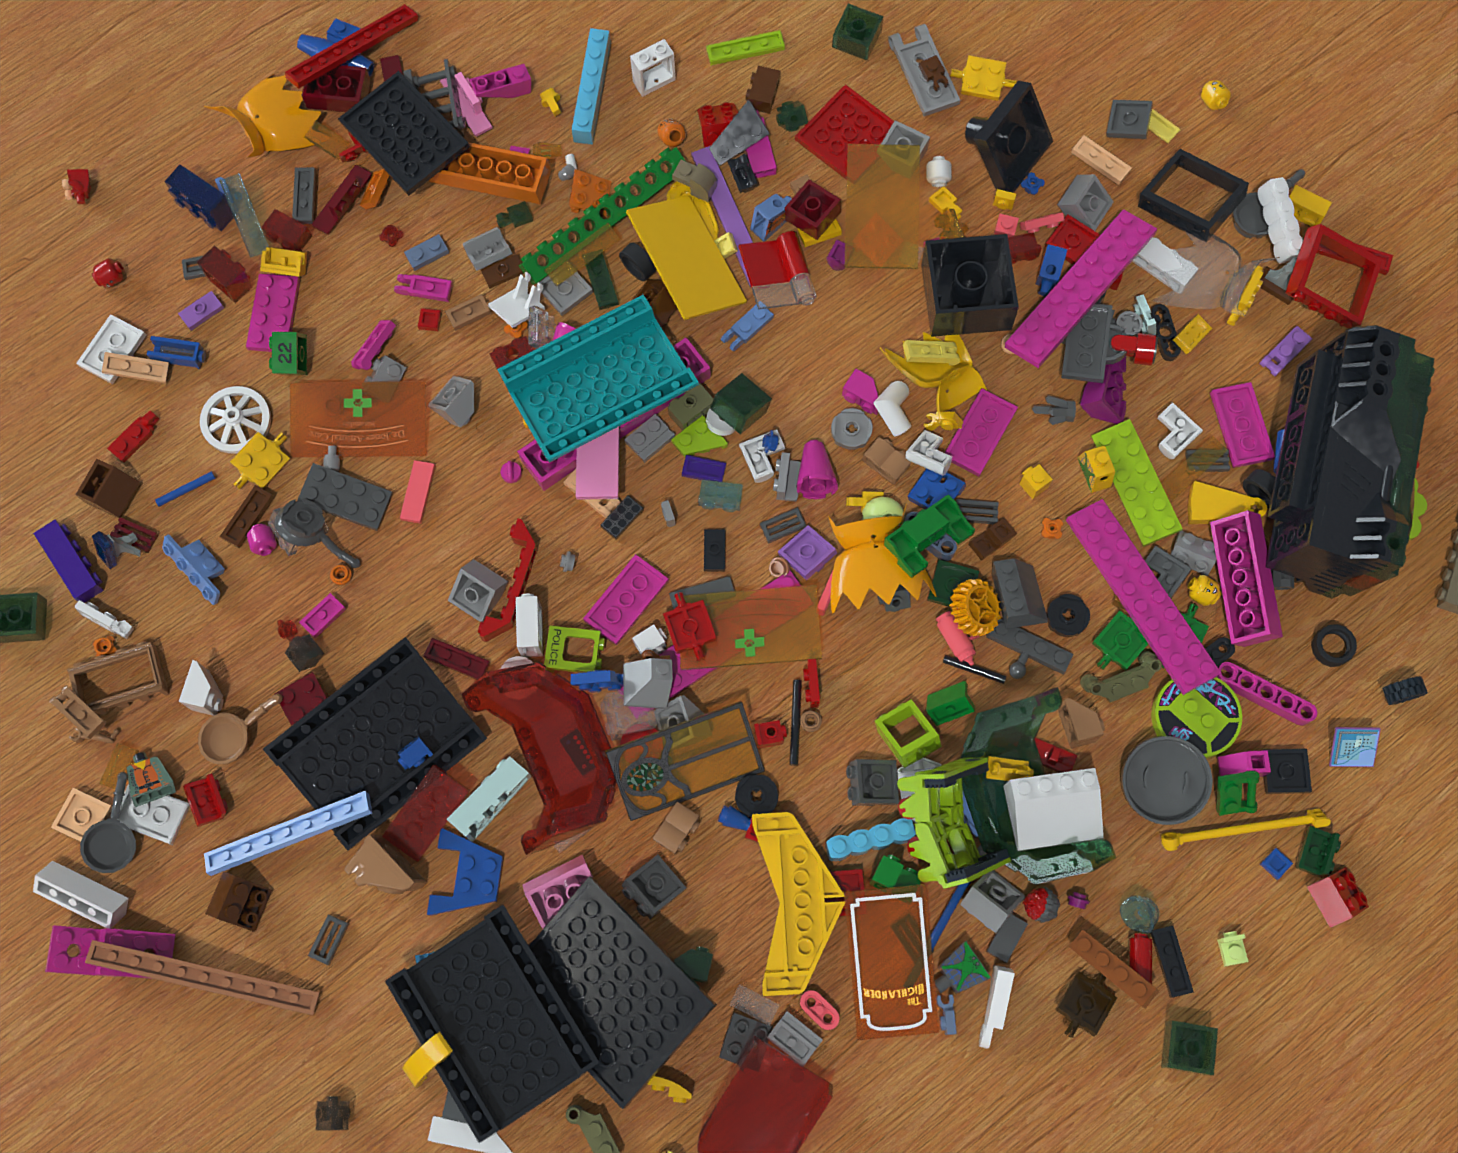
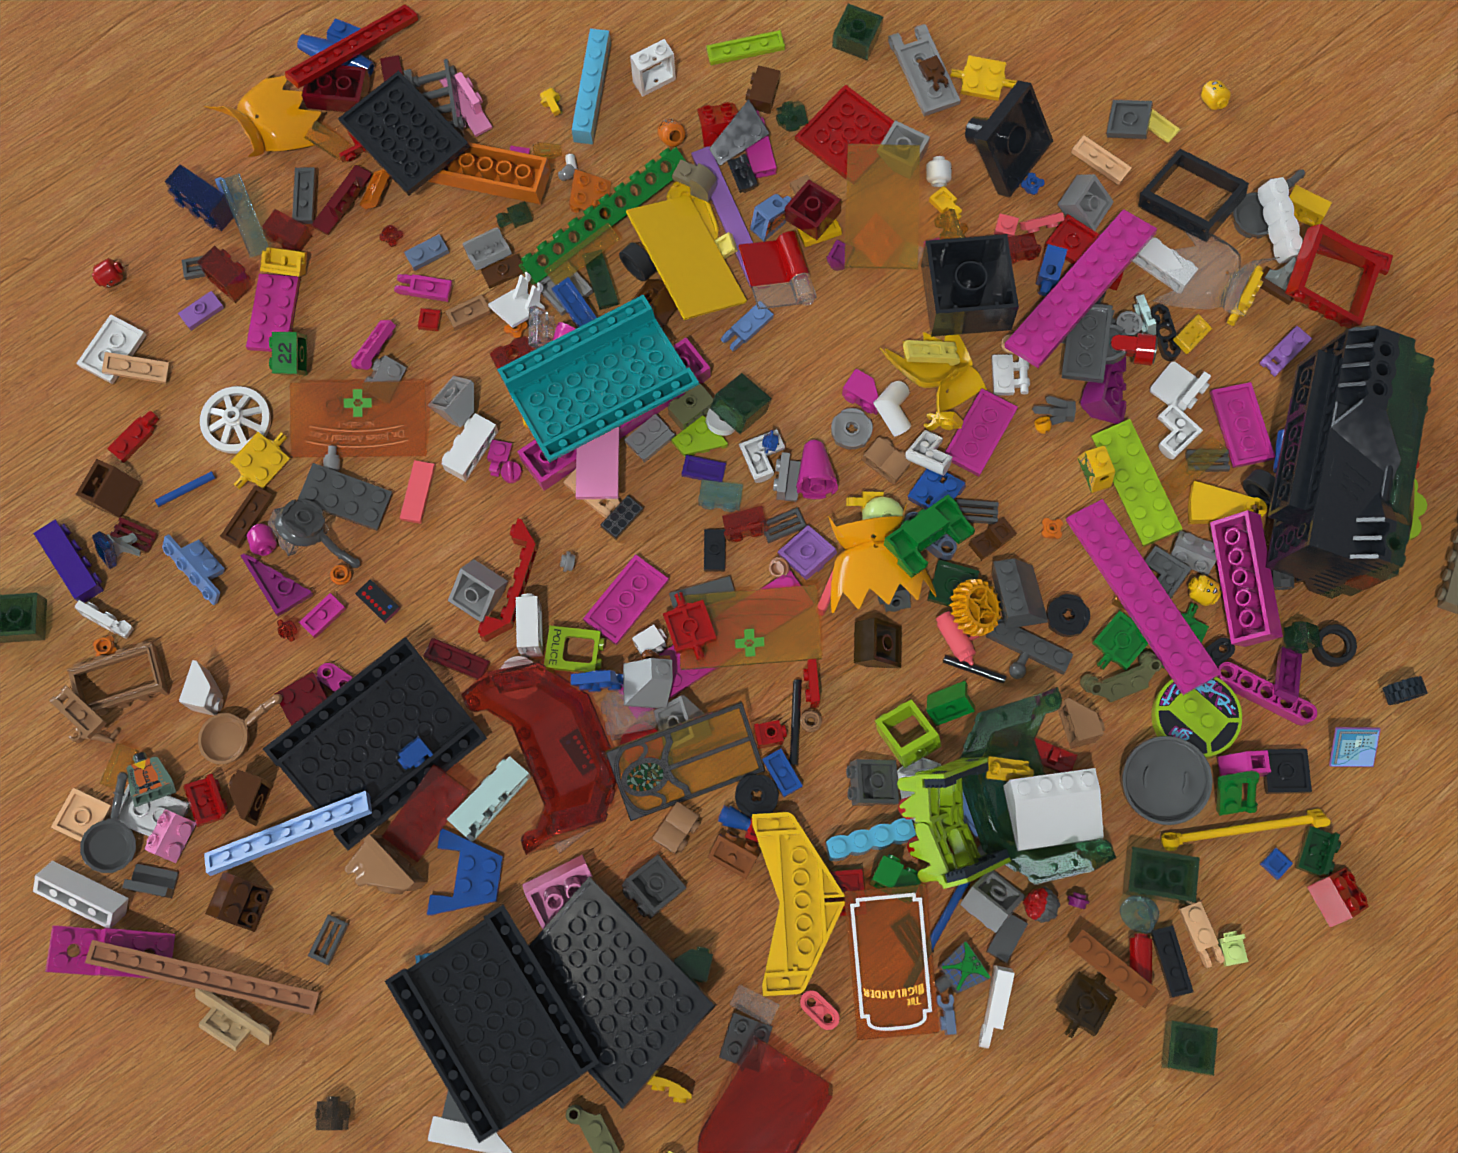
(80, 183): red piece -> none
(152, 881): none -> dark grey panel
(170, 836): none -> bright pink bracket
(177, 352): blue window -> none
(228, 1023): none -> tan bracket
(249, 795): none -> reddish brown slope
(279, 590): none -> magenta wing
(304, 652): clear smoke brick -> none
(336, 677): none -> dark pink plate
(377, 601): none -> black tile
(426, 1059): yellow slope -> none
(469, 447): none -> white brick
(498, 454): none -> dark pink plate
(503, 83): dark pink slope -> none
(573, 302): none -> blue plate
(668, 514): light grey tile -> none
(734, 853): none -> dark orange bracket
(744, 524): none -> clear red bracket
(782, 773): none -> blue plate
(794, 1038): light grey plate -> none
(877, 644): none -> dark brown slope
(1003, 375): none -> white plate
(1004, 199): yellow plate -> none
(1035, 481): yellow brick -> none
(1043, 424): none -> light orange hinge
(1161, 875): none -> clear green brick
(1179, 386): none -> white bracket
(1201, 932): none -> light nougat hinge
(1288, 674): none -> magenta plate
(1301, 637): none -> clear green brick

